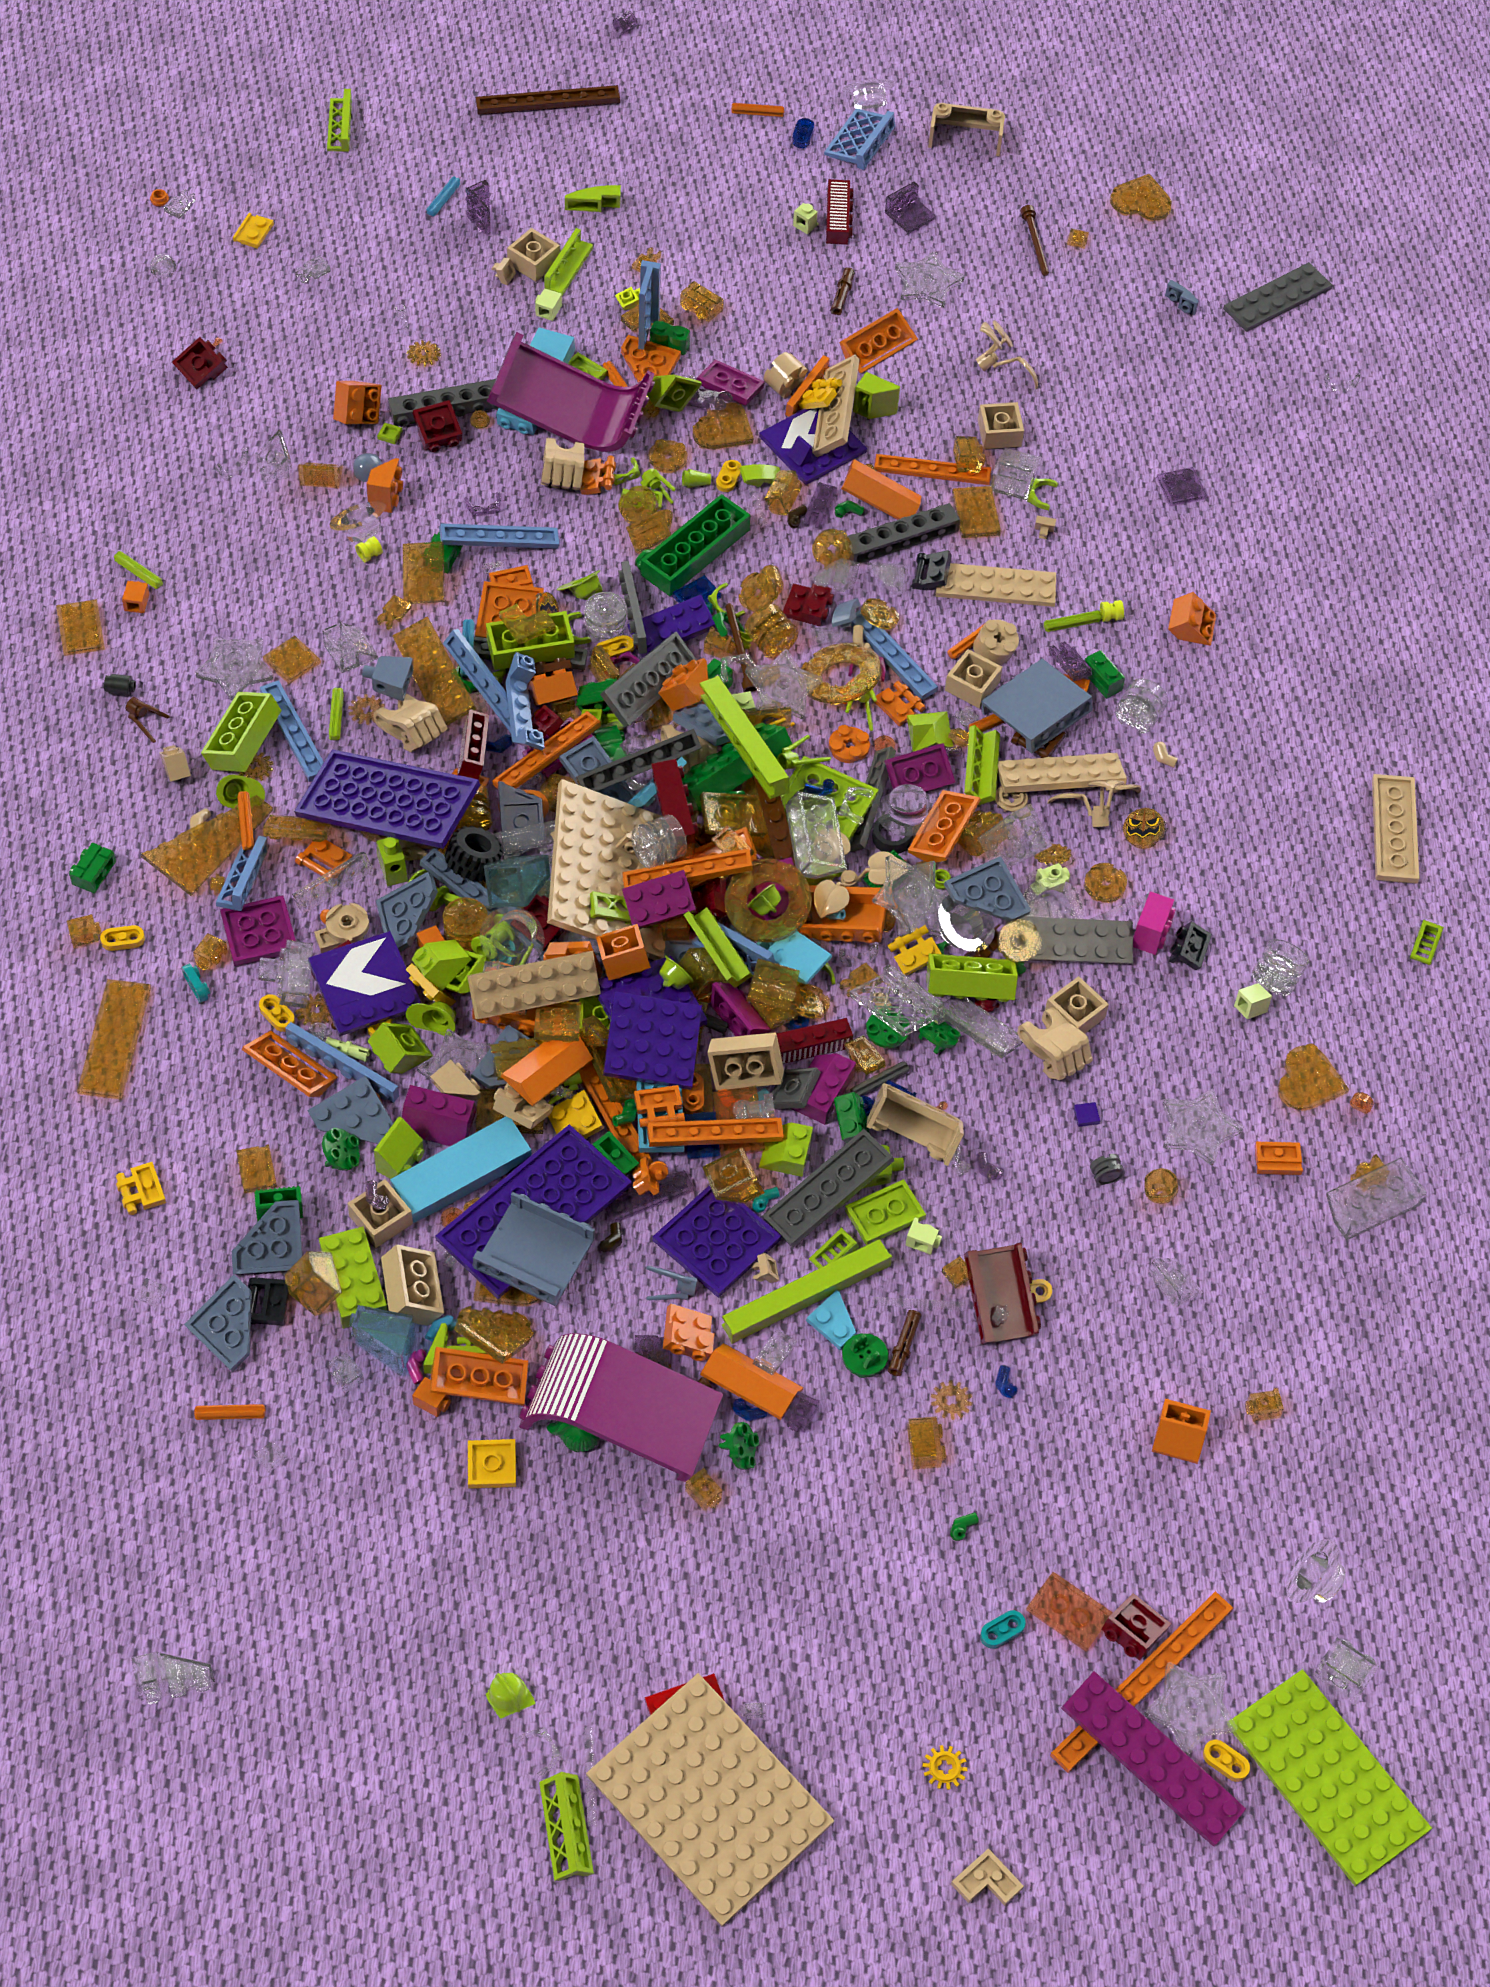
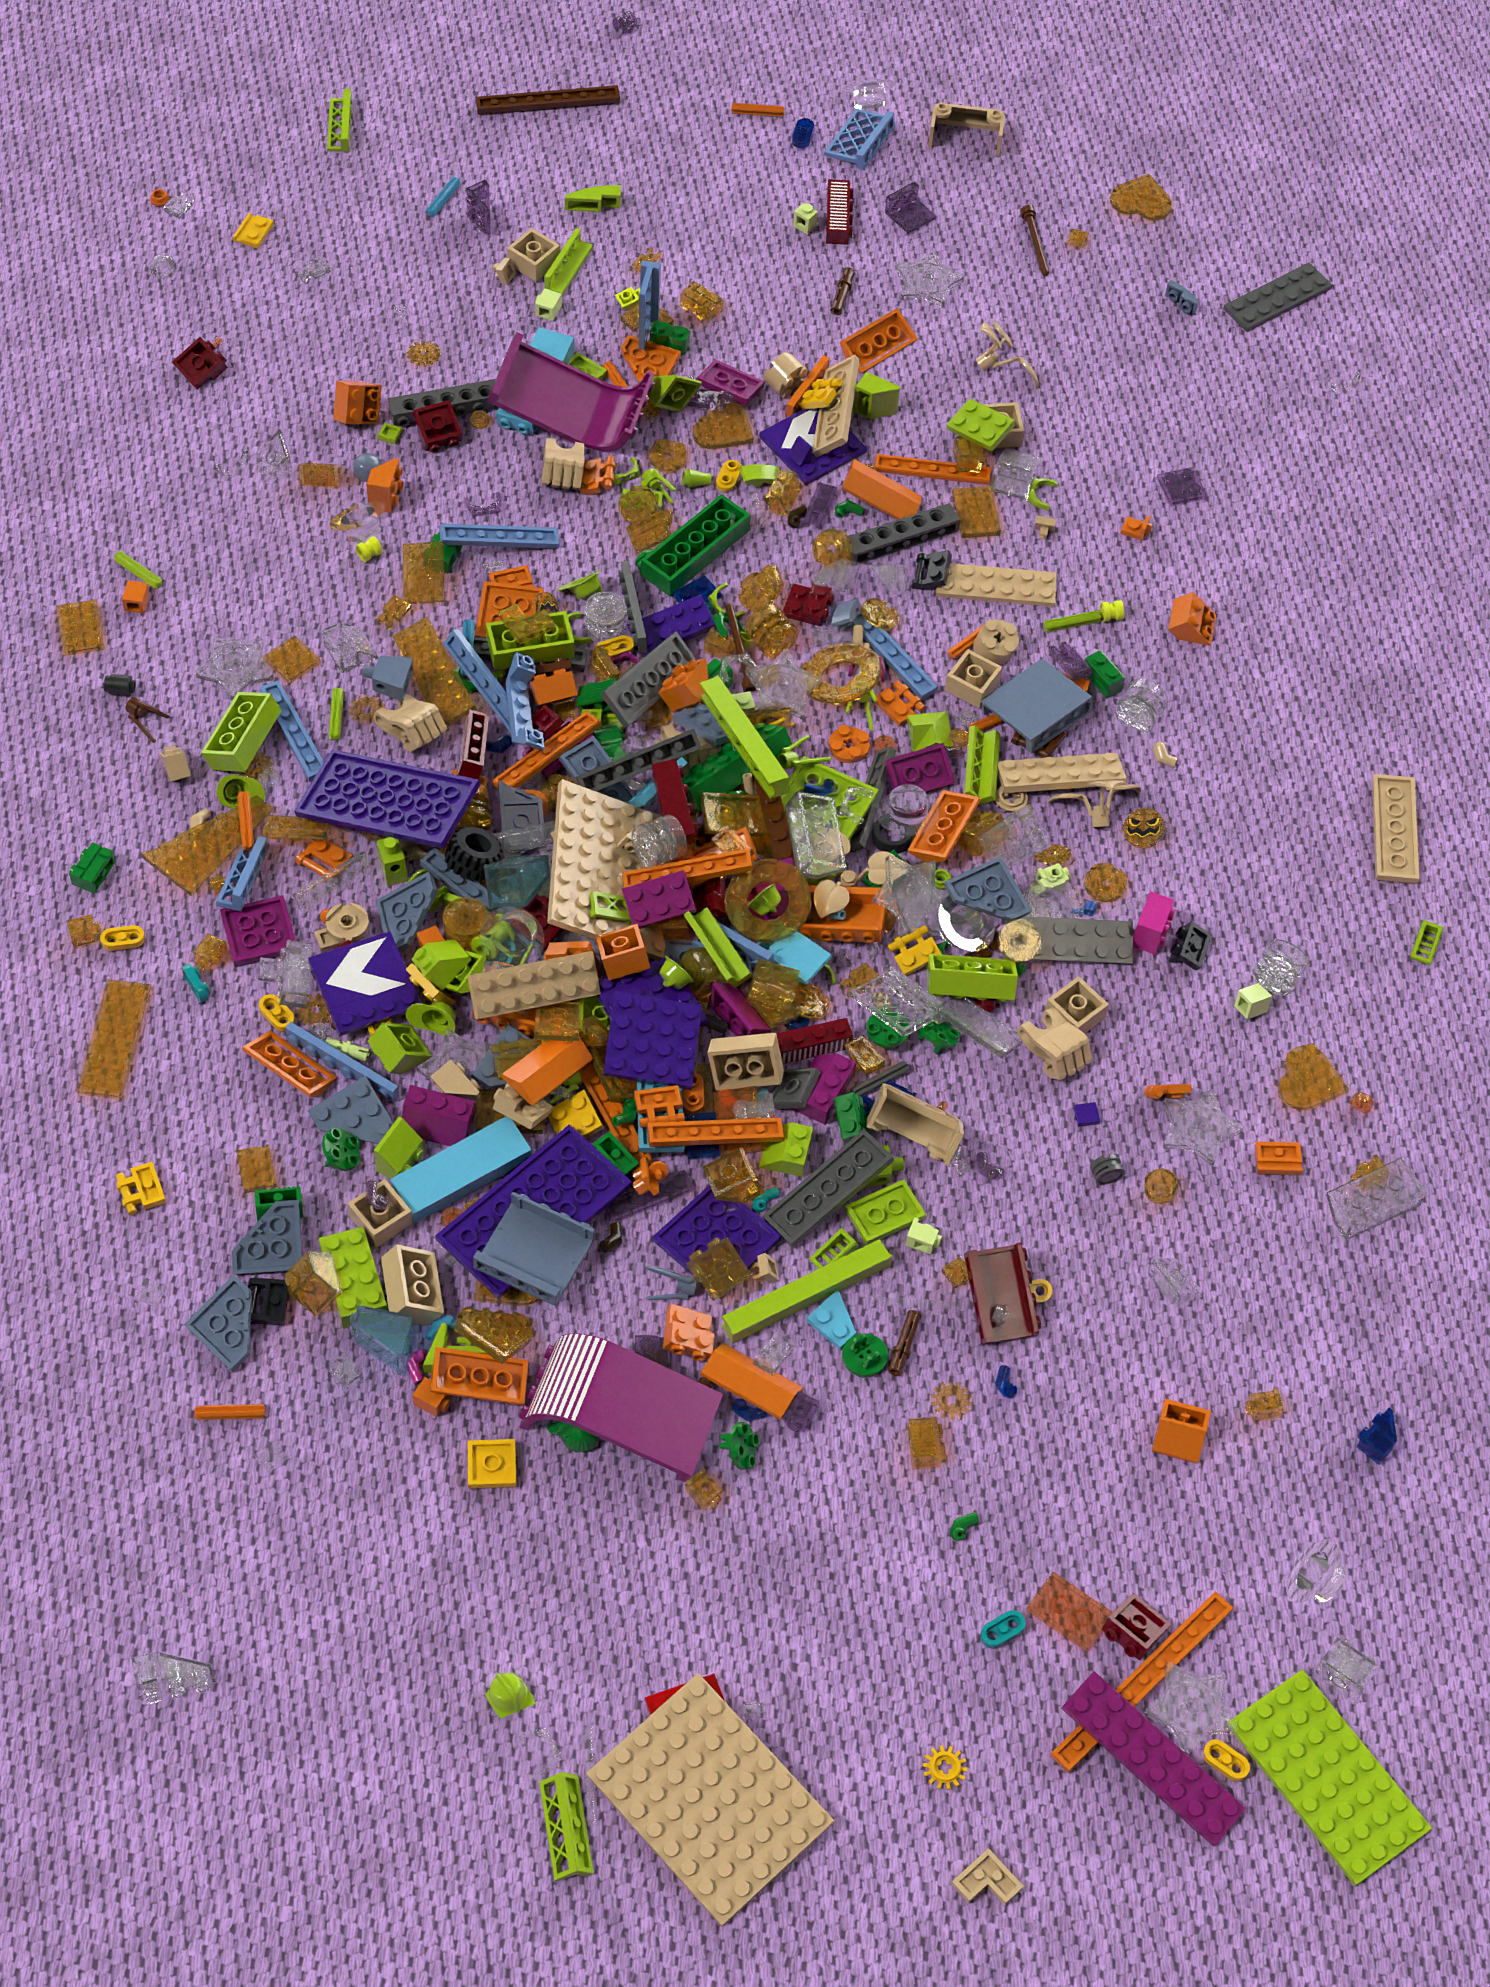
(274, 777): none -> clear plate
(718, 1267): none -> clear yellow plate
(749, 785): none -> tan arm
(980, 424): none -> lime plate
(1089, 906): none -> blue hand
(1136, 528): none -> orange bracket
(1170, 1090): none -> orange plate
(1379, 1438): none -> clear blue slope

